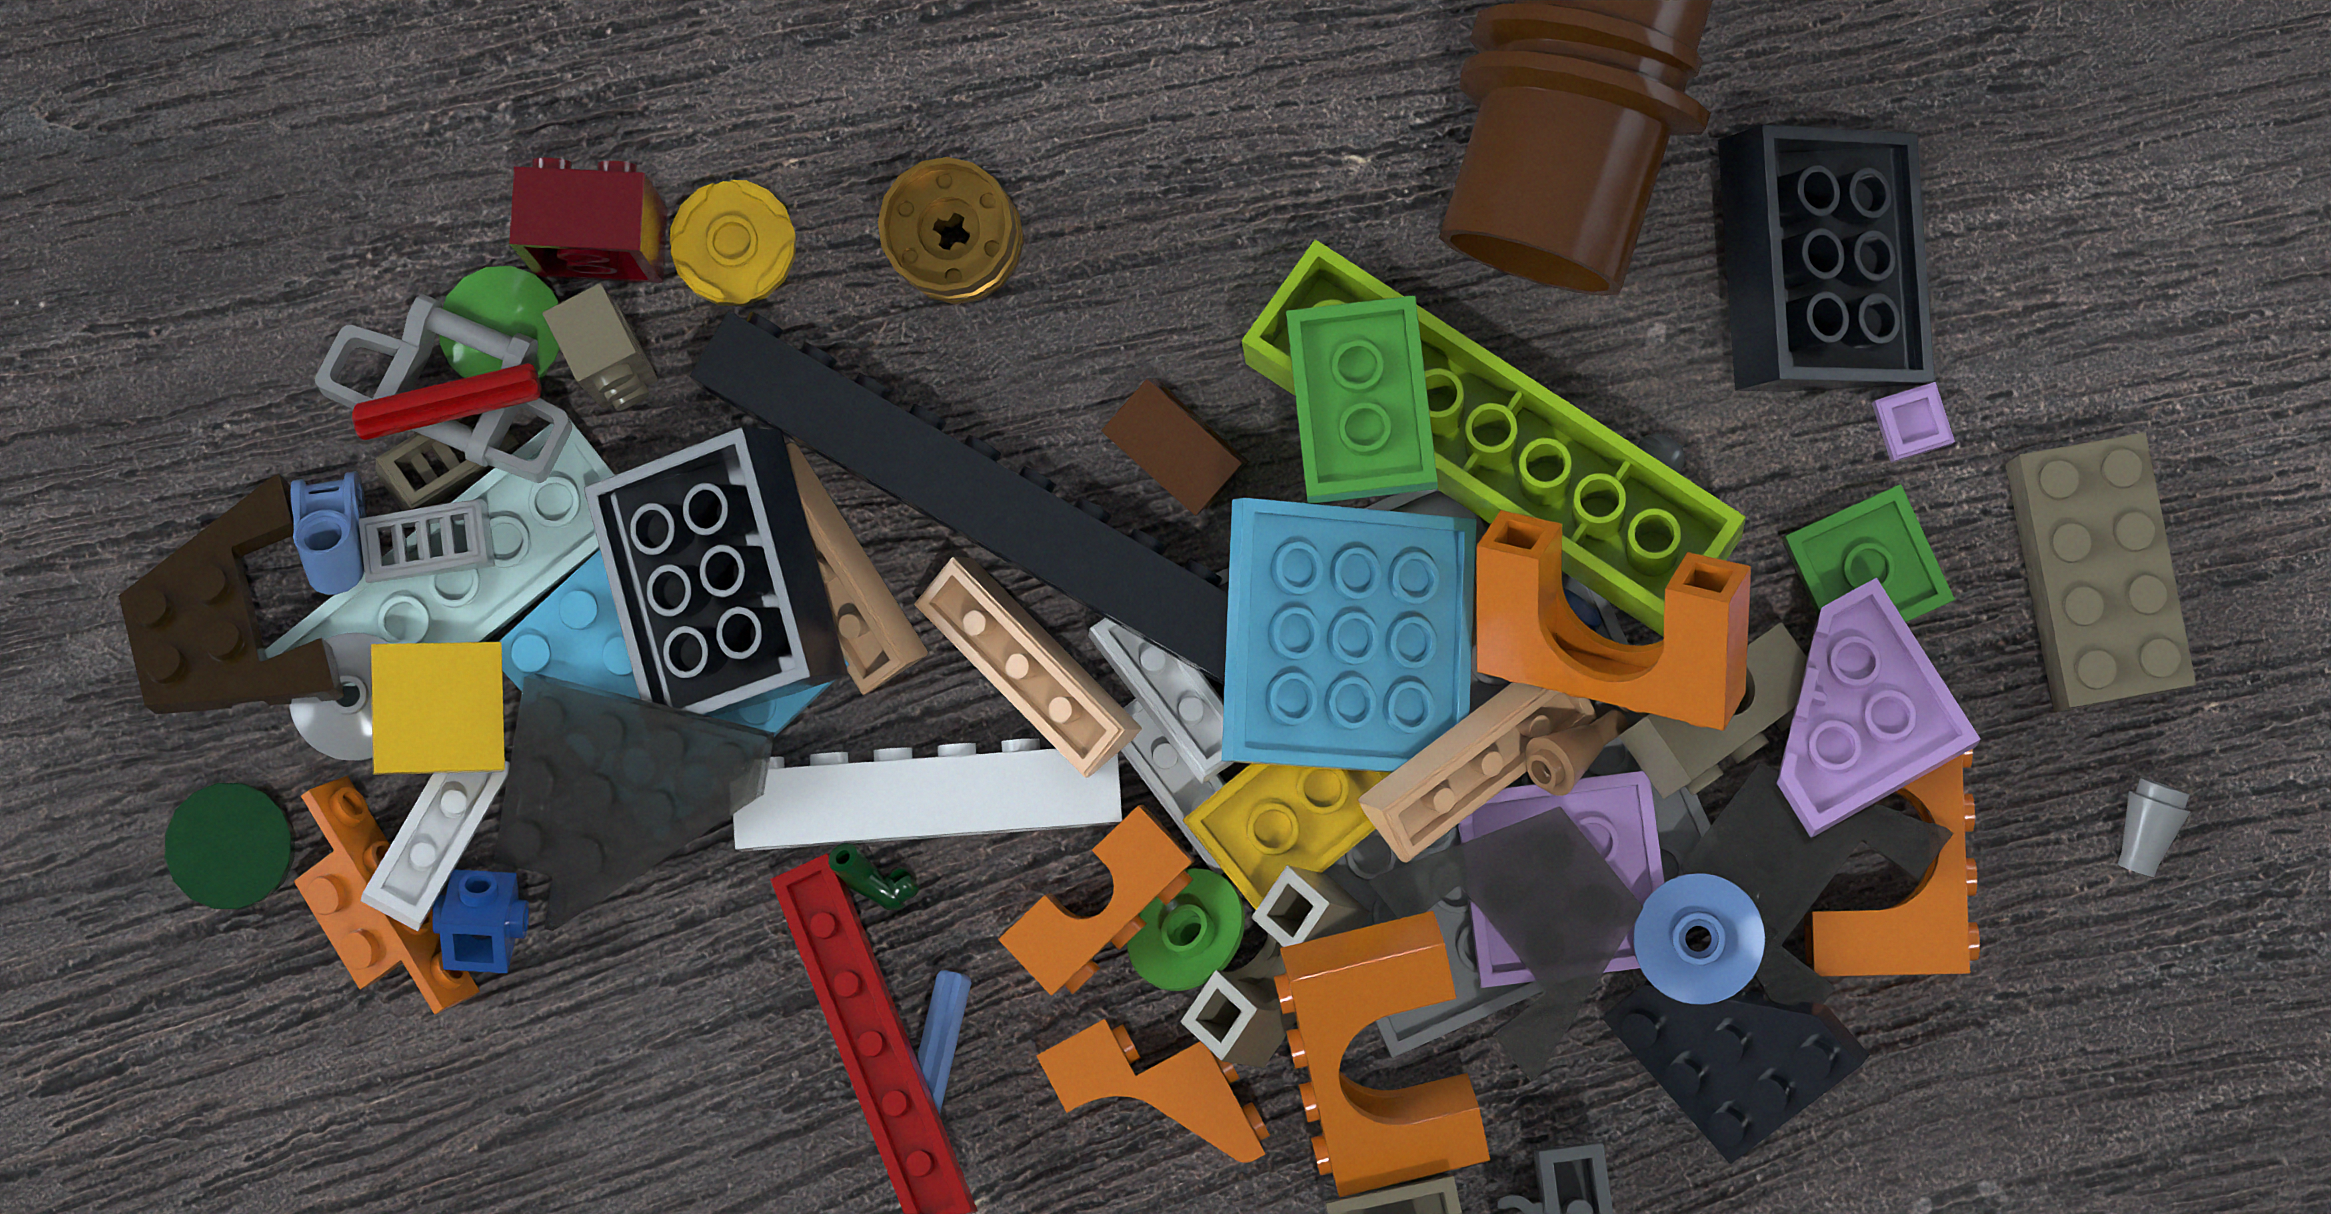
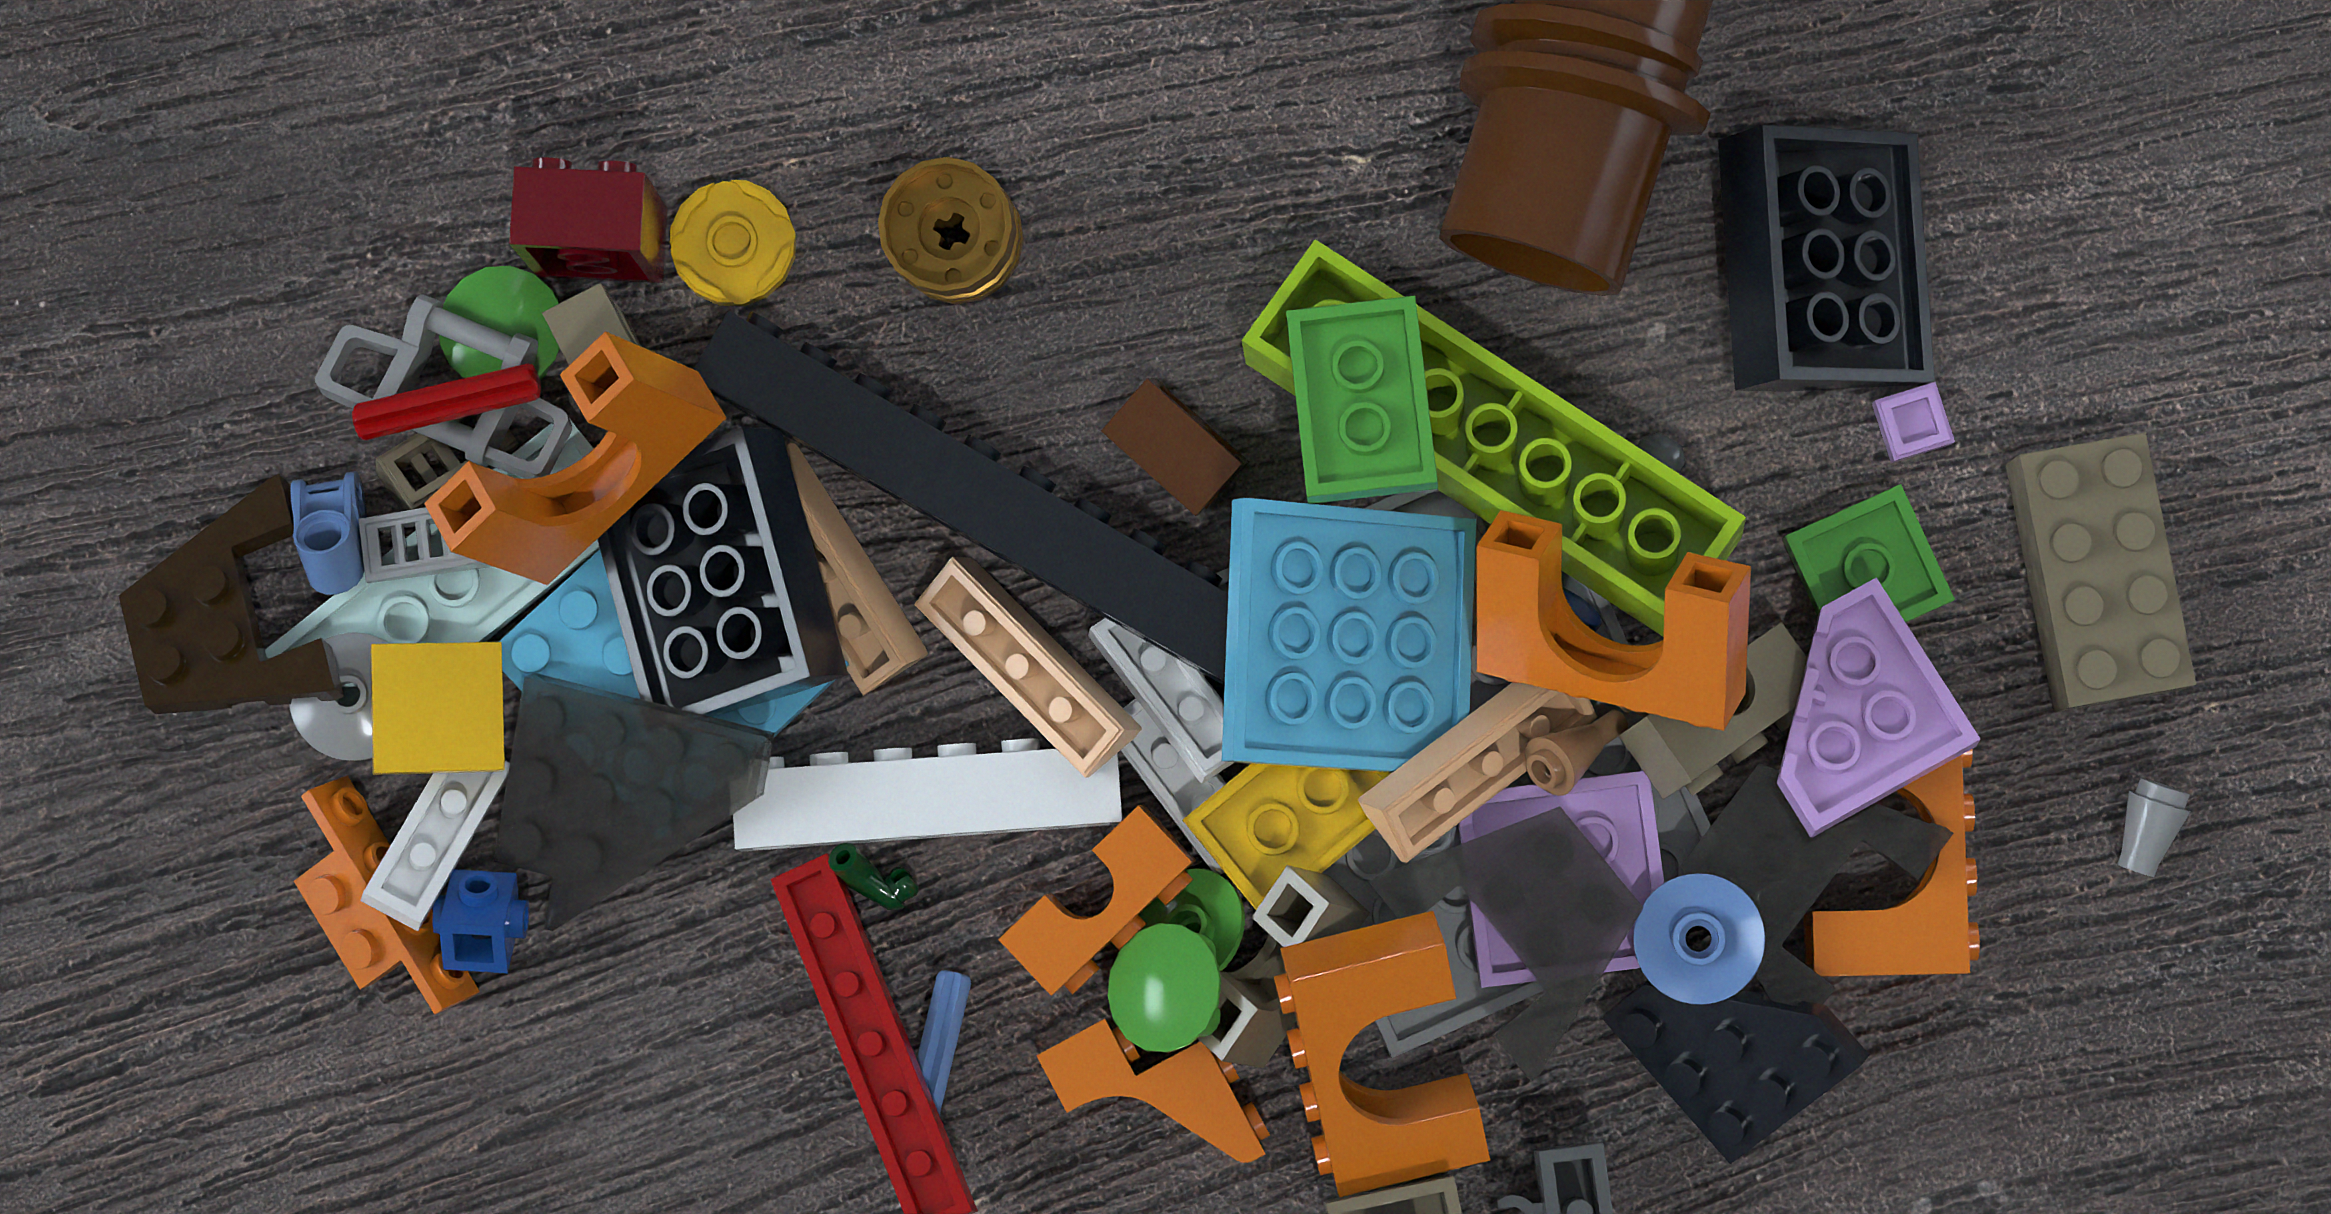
(229, 846): dark green tile -> none
(542, 524): none -> orange arch
(1165, 988): none -> bright green dish

